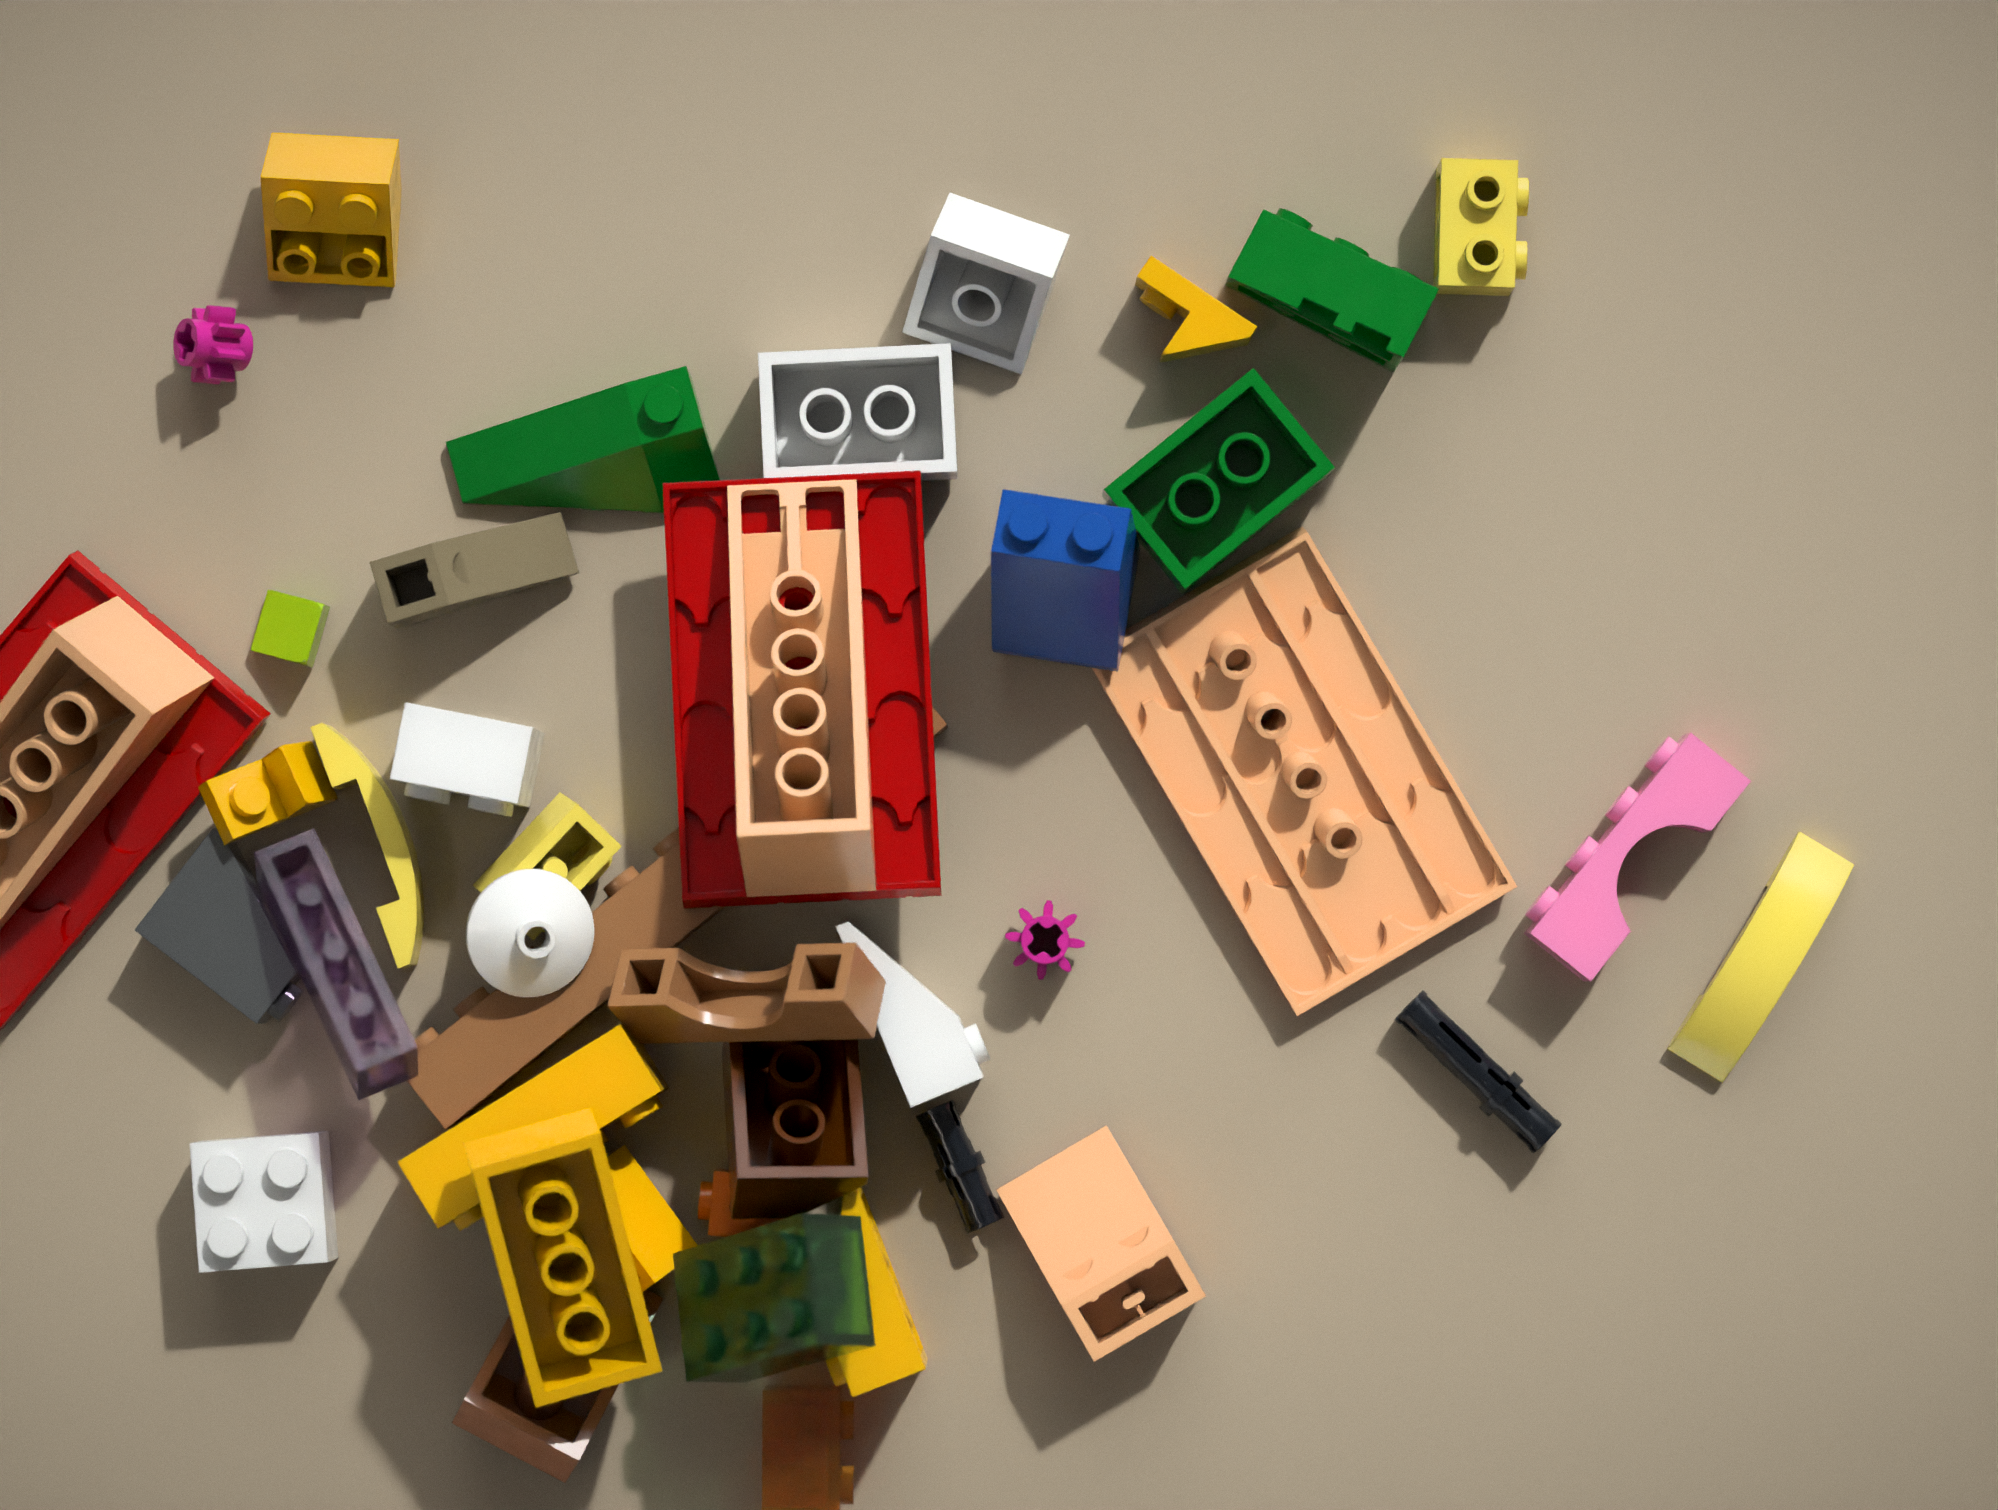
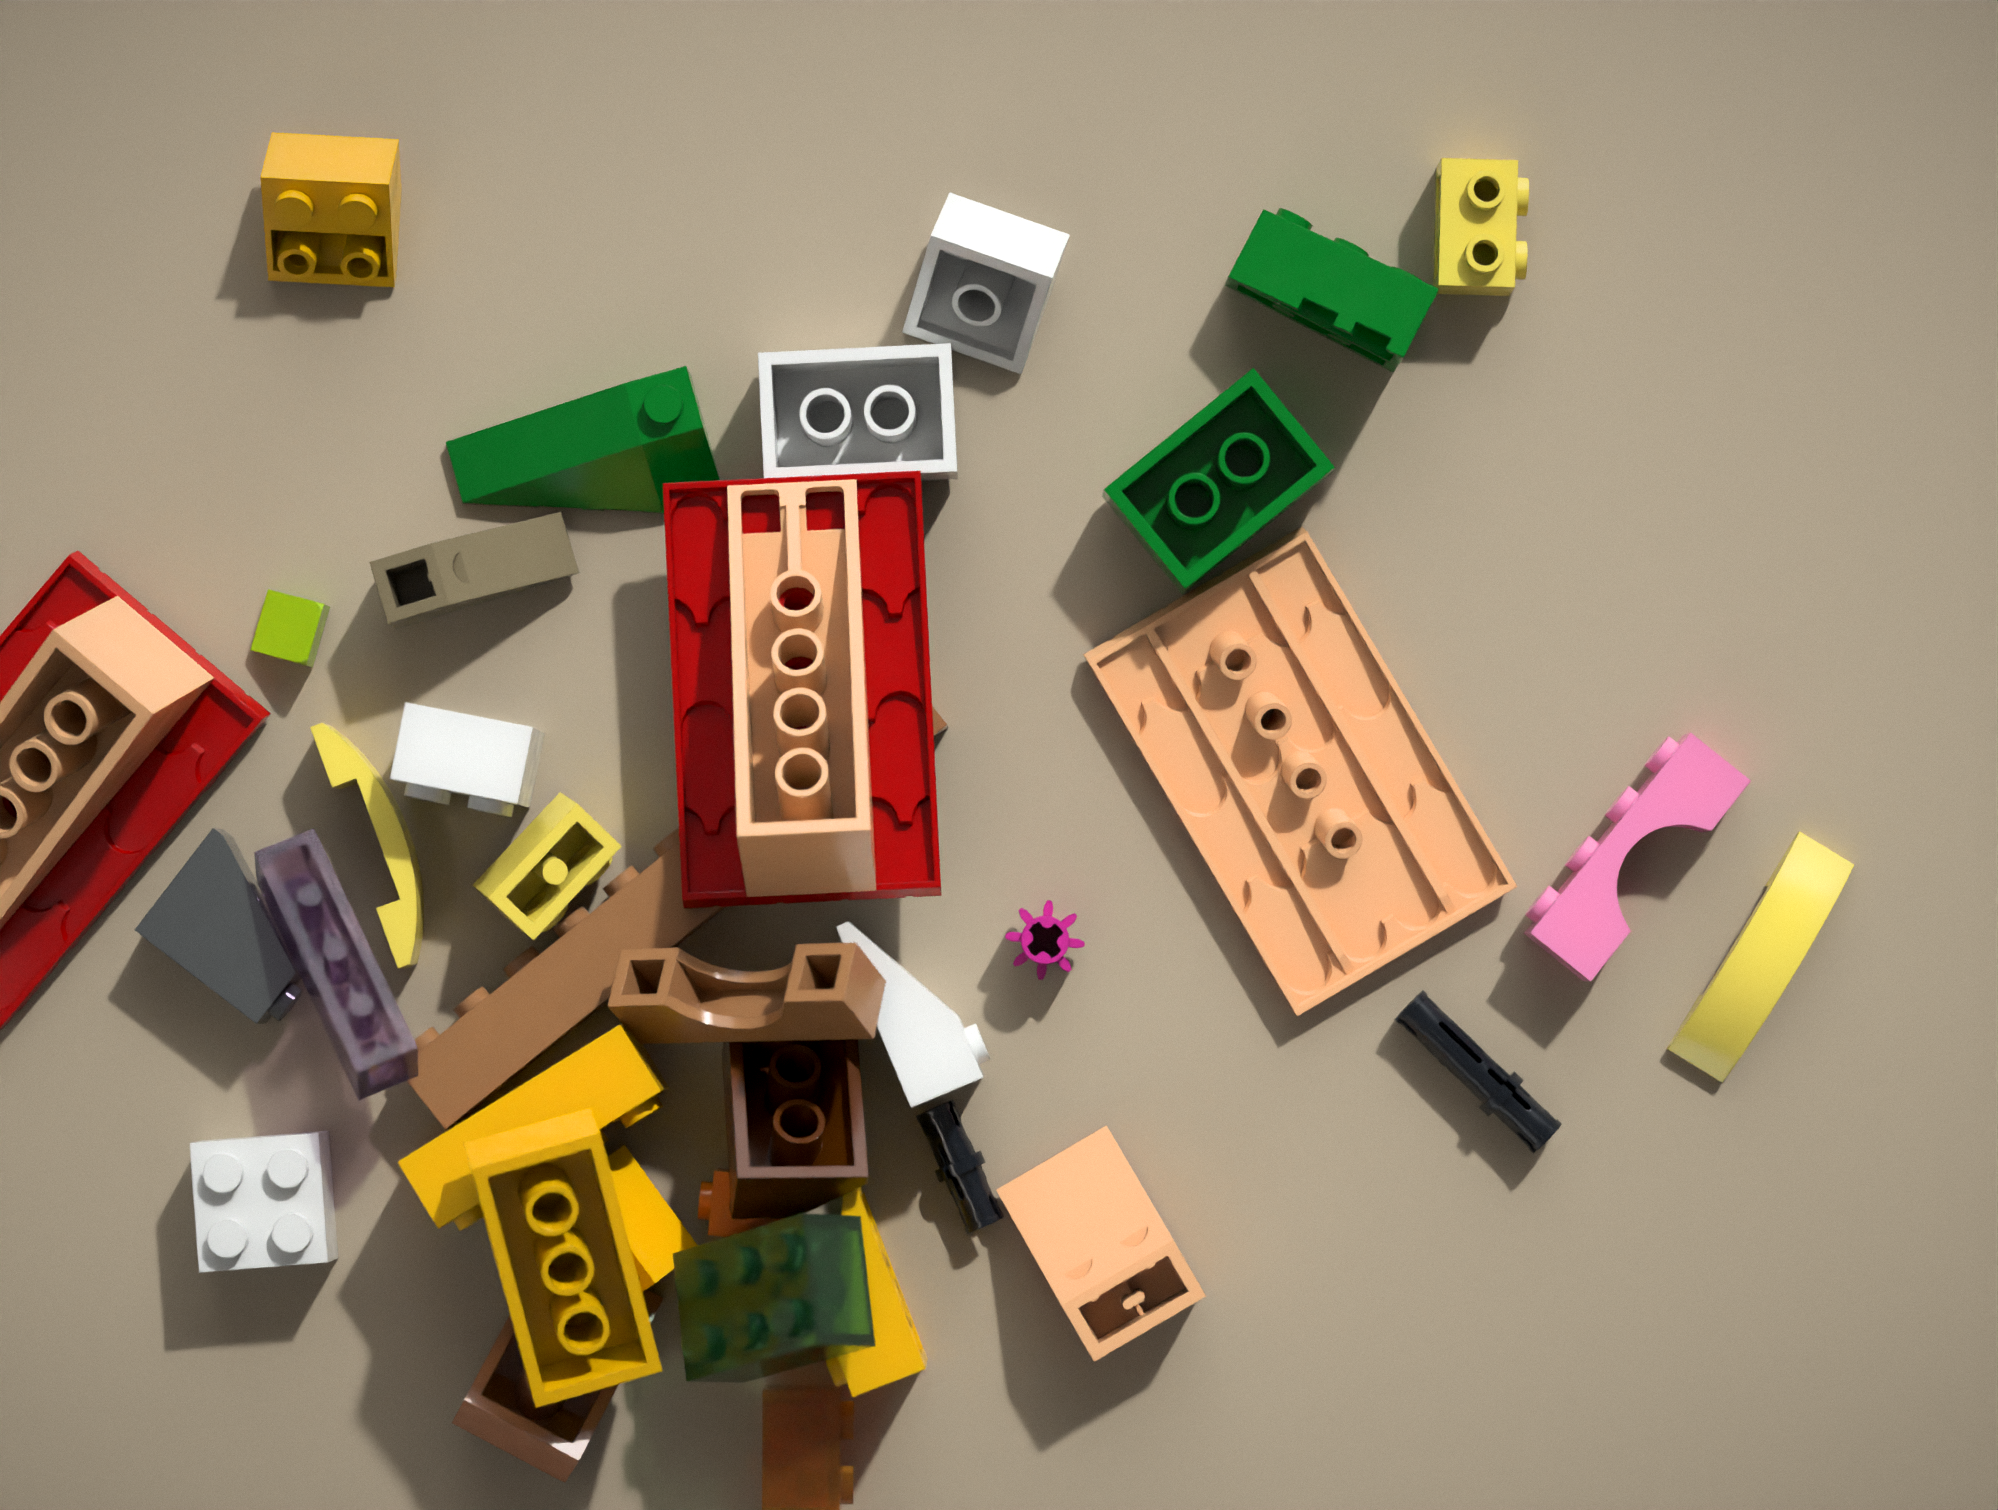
(213, 344): dark pink gear -> none
(267, 791): yellow slope -> none
(505, 915): white dish -> none
(1062, 579): blue slope -> none
(1207, 323): yellow slope -> none

